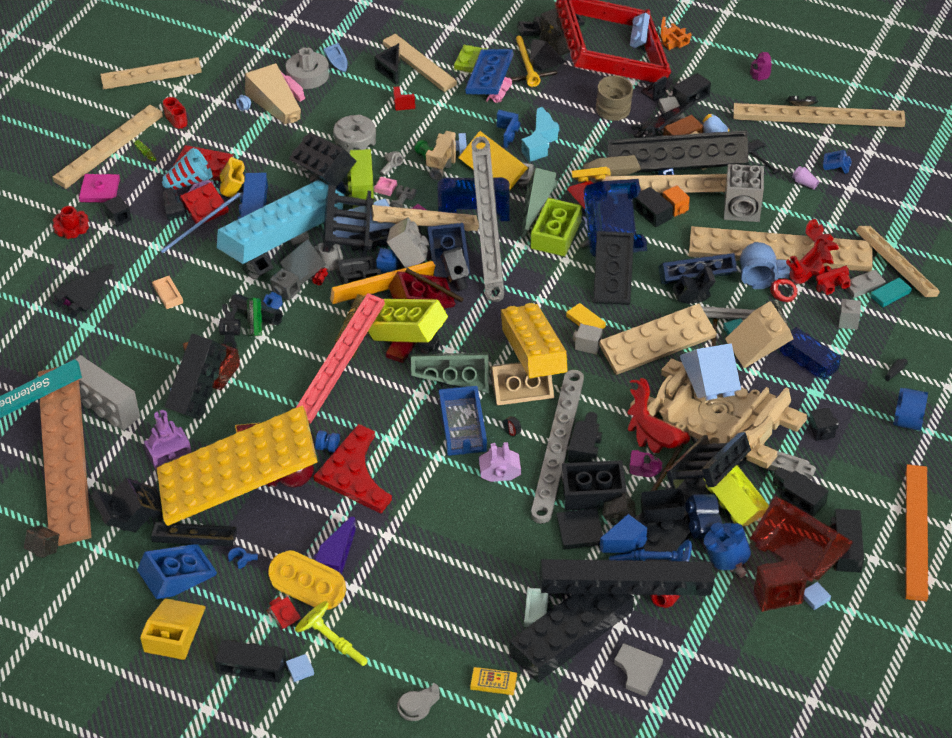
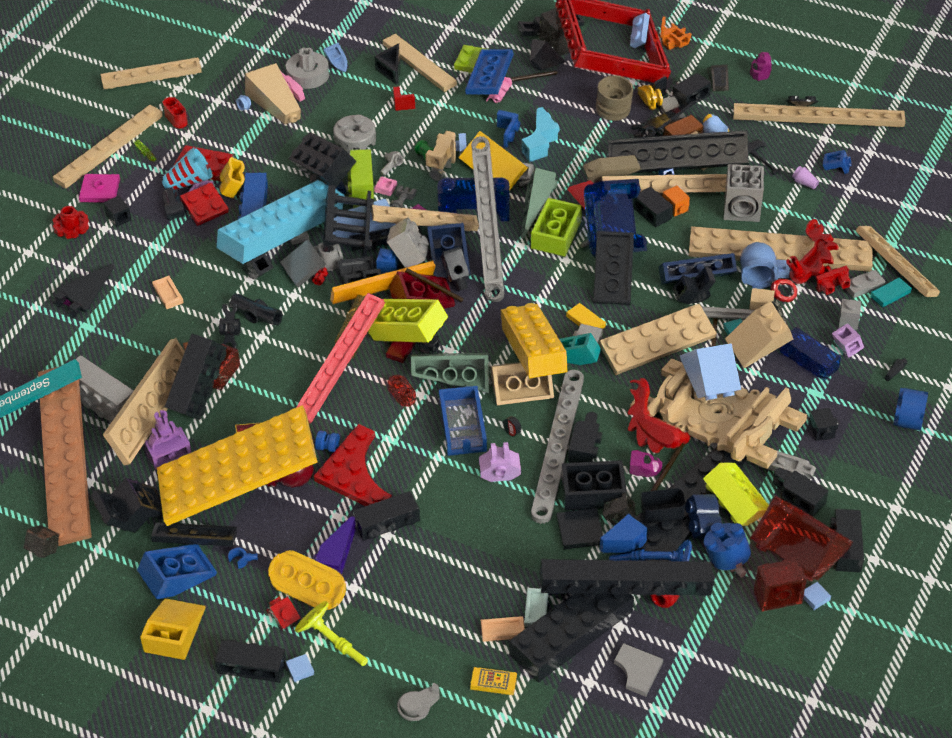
(136, 417): none -> tan plate
(200, 222): medium blue axle -> none
(254, 317): green slope -> none
(273, 300): blue piece -> none
(285, 284): dark grey brick -> none
(386, 515): none -> black brick
(399, 386): none -> clear red plate
(501, 628): none -> light nougat tile
(532, 78): yellow piece -> none
(581, 349): none -> teal slope
(585, 174): yellow plate -> none
(650, 96): none -> yellow piece
(698, 458): black fence -> none
(718, 77): none -> clear smoke slope
(760, 297): none -> tan panel
(848, 340): none -> lavender brick
(916, 533): orange tile -> none

